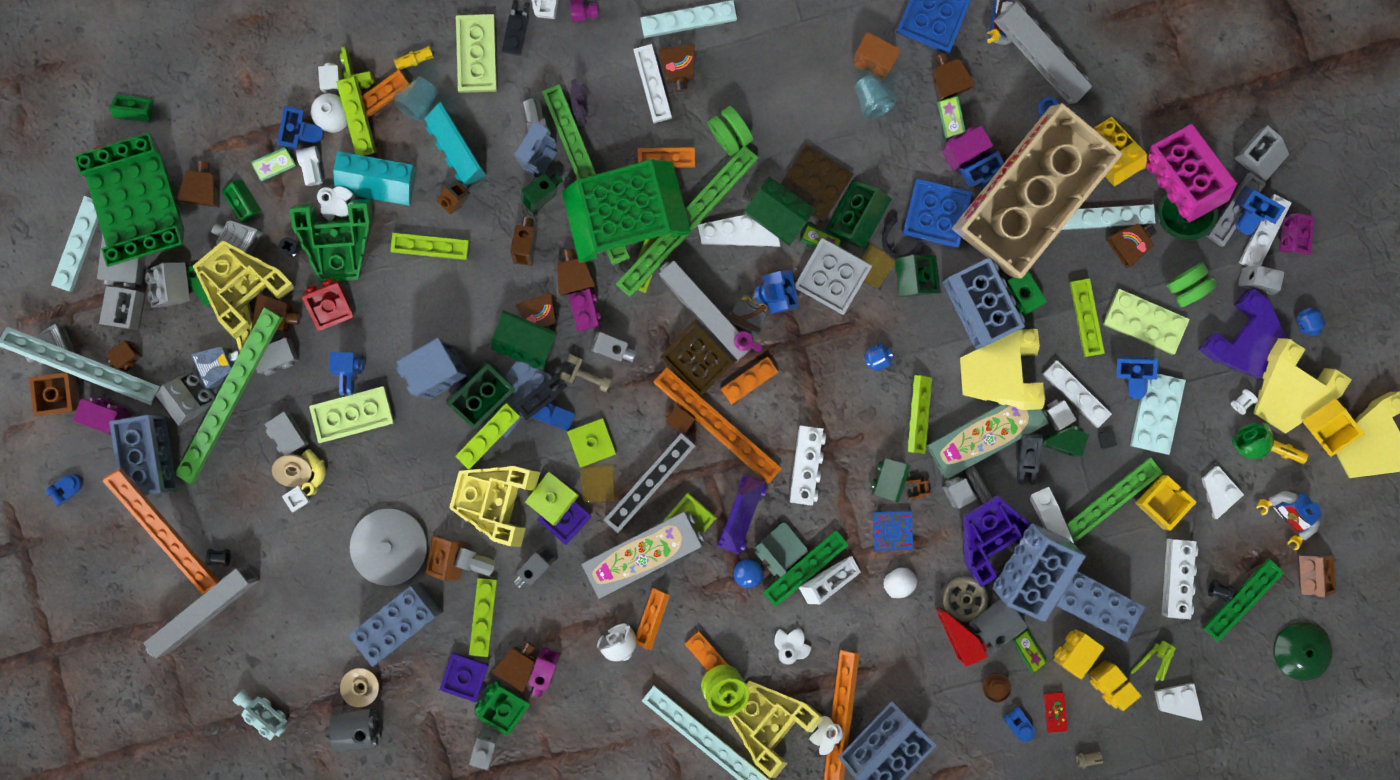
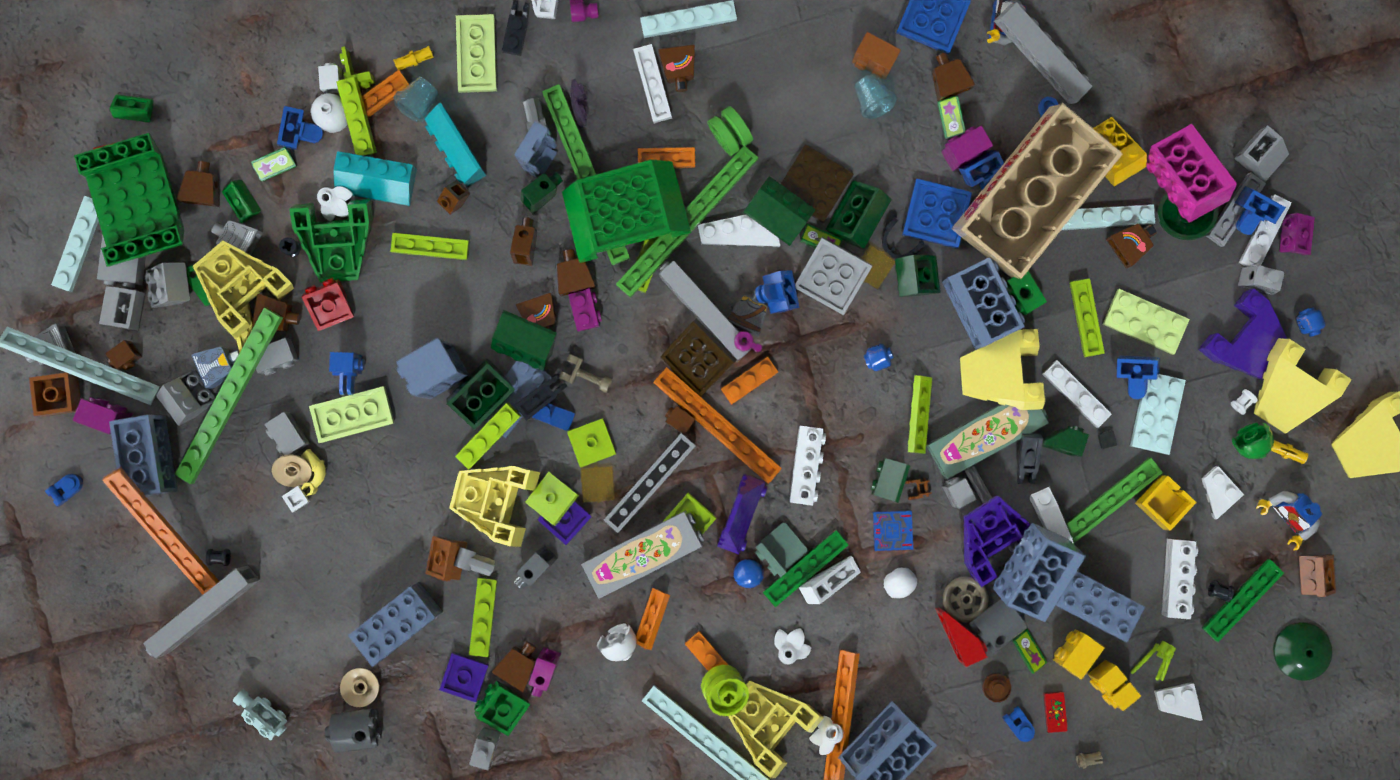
(309, 161): white piece -> none
(388, 546): light grey dish -> none
(604, 343): light grey torso -> none
(1059, 414): white brick -> none
(1193, 287): bright green wheel -> none
(1333, 427): yellow piece -> none

